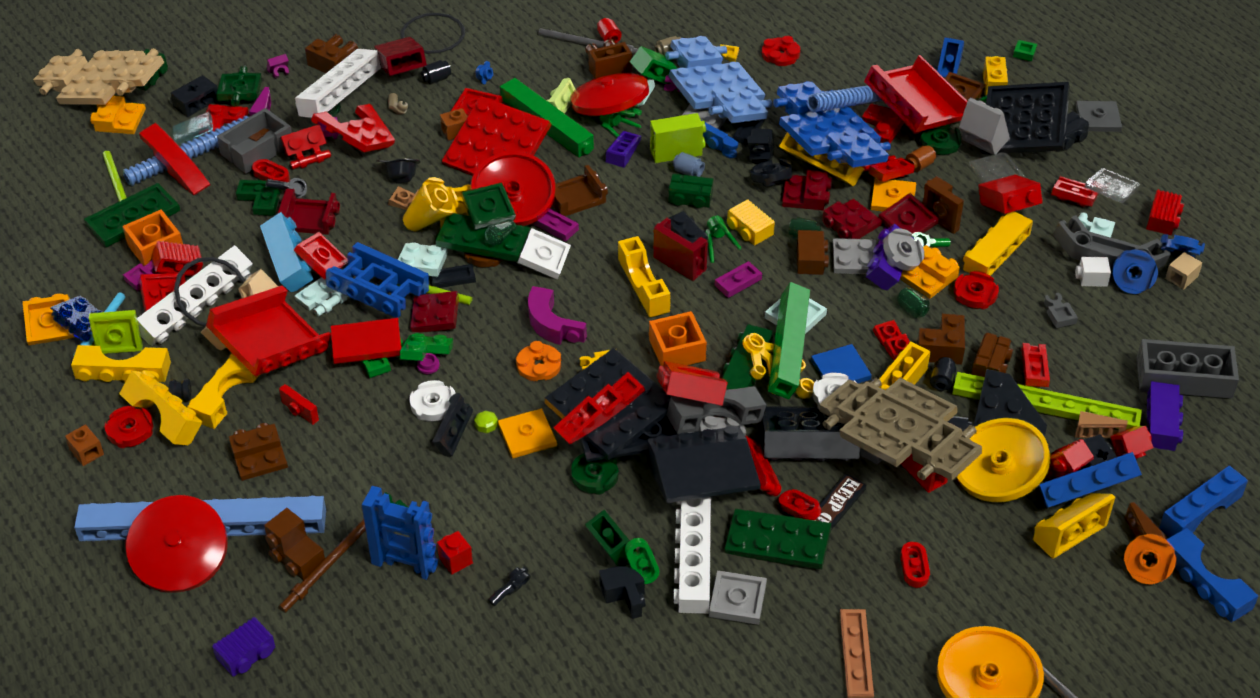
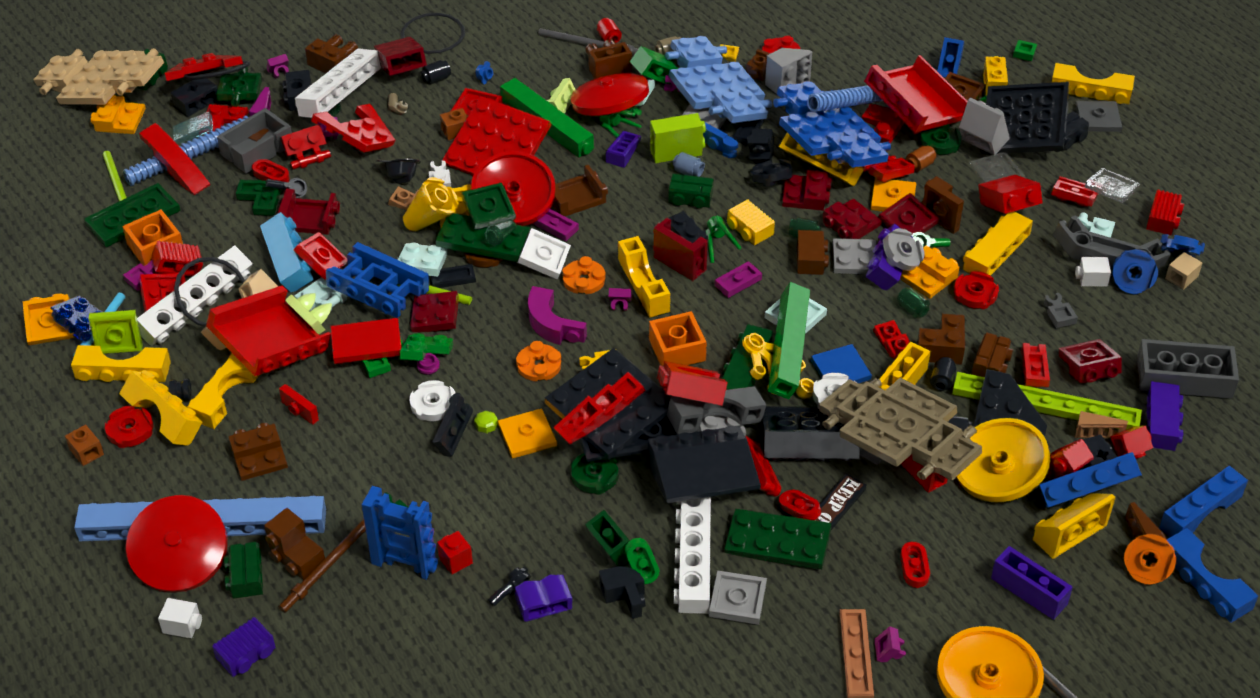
(180, 618): none -> white brick
(190, 76): none -> black piece
(208, 61): none -> red wing
(244, 570): none -> dark green brick
(295, 84): none -> black brick
(316, 316): none -> yellowish green tile
(441, 173): none -> white plate
(543, 597): none -> dark purple brick
(584, 266): none -> orange plate
(620, 295): none -> magenta tile
(757, 65): none -> reddish brown brick
(788, 67): none -> light grey slope
(888, 645): none -> magenta tile
(1031, 582): none -> dark purple brick
(1091, 361): none -> dark red plate
(1114, 88): none -> yellow arch

